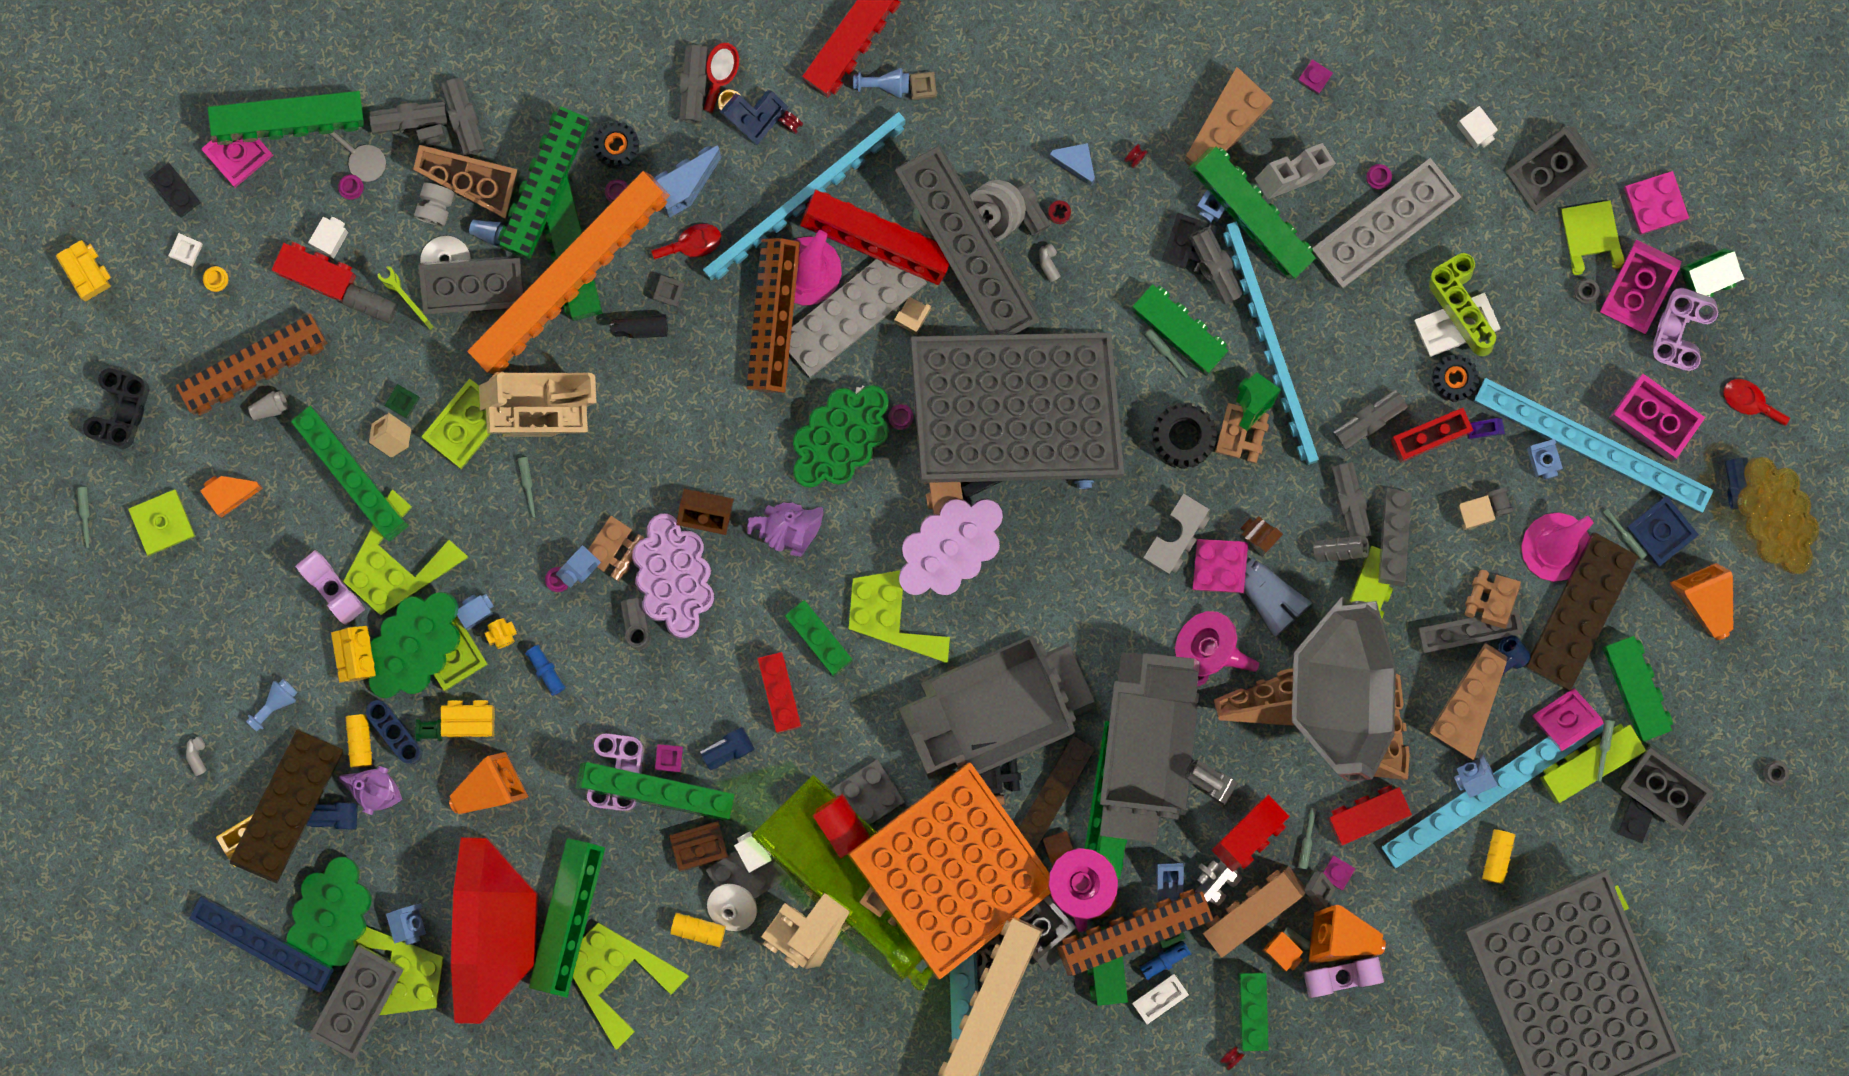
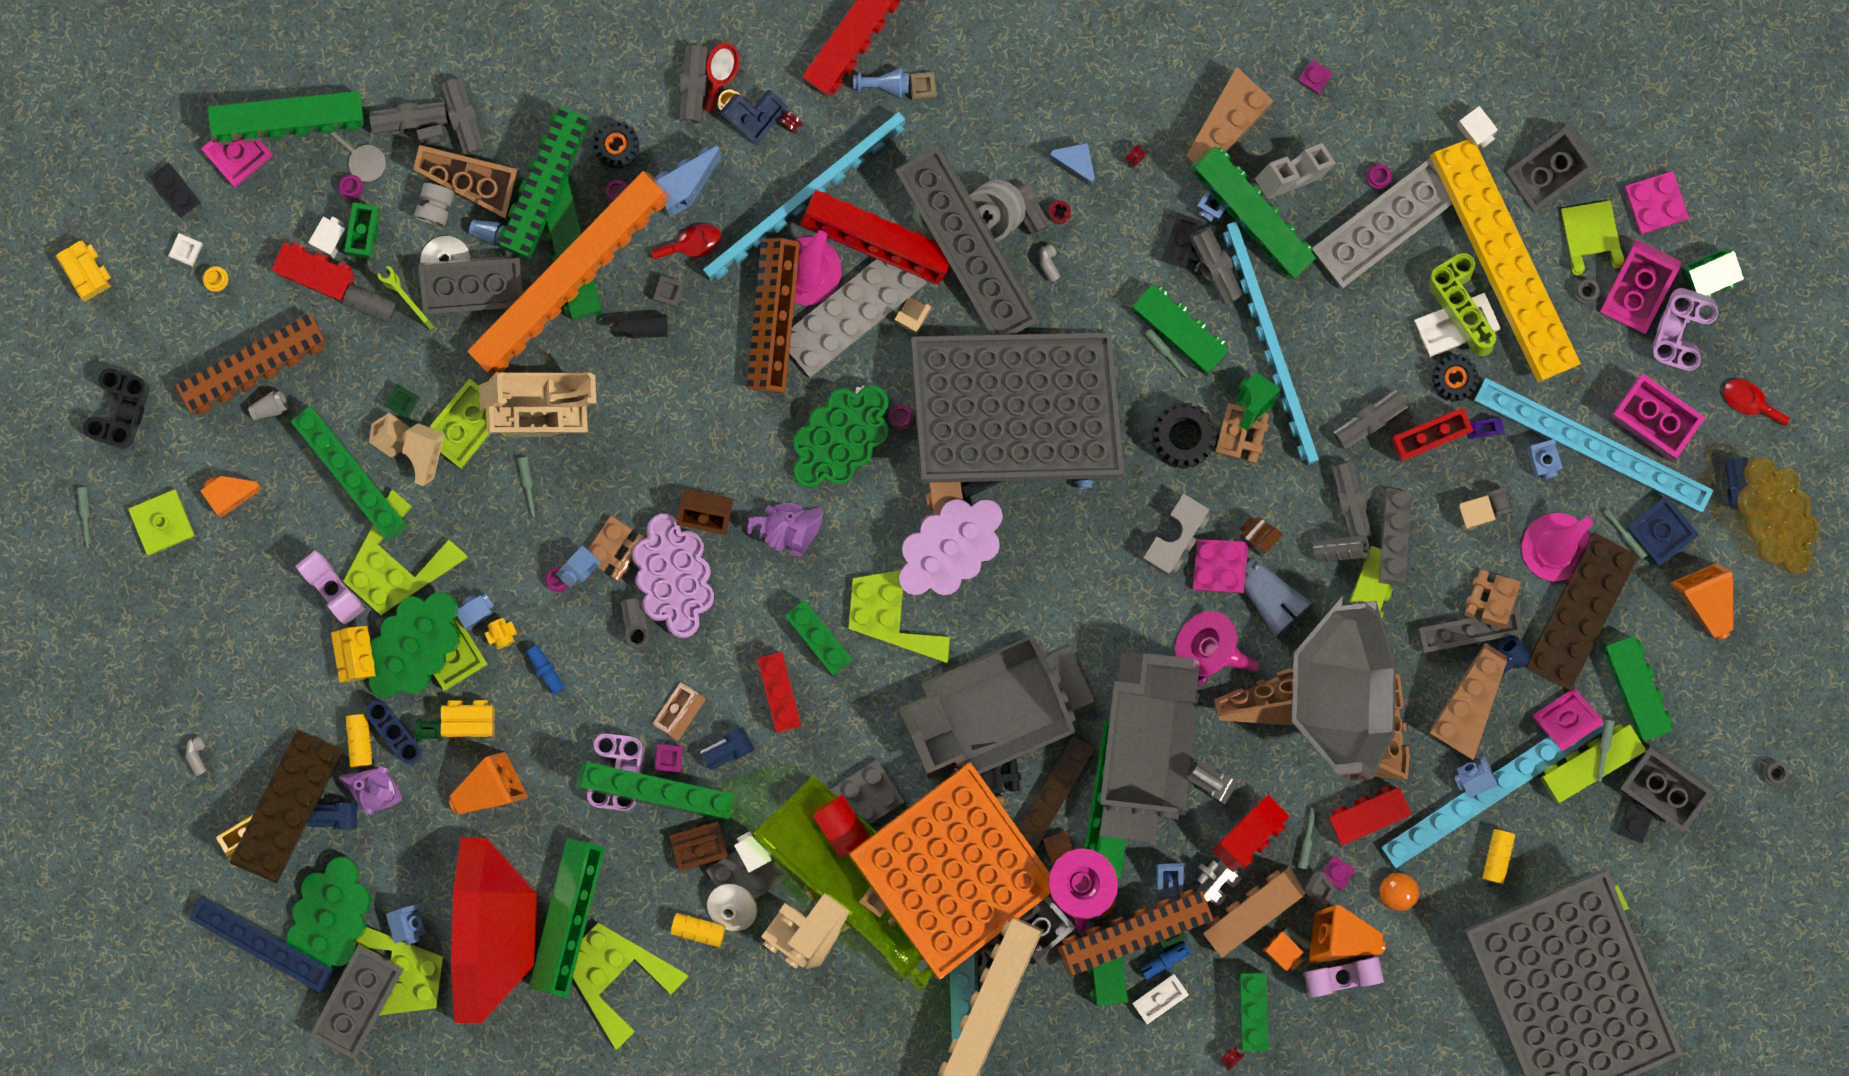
(280, 695): medium blue piece -> none
(362, 231): none -> green brick
(423, 449): none -> tan arch
(679, 711): none -> medium nougat slope
(1399, 891): none -> orange hair
(1505, 260): none -> yellow plate

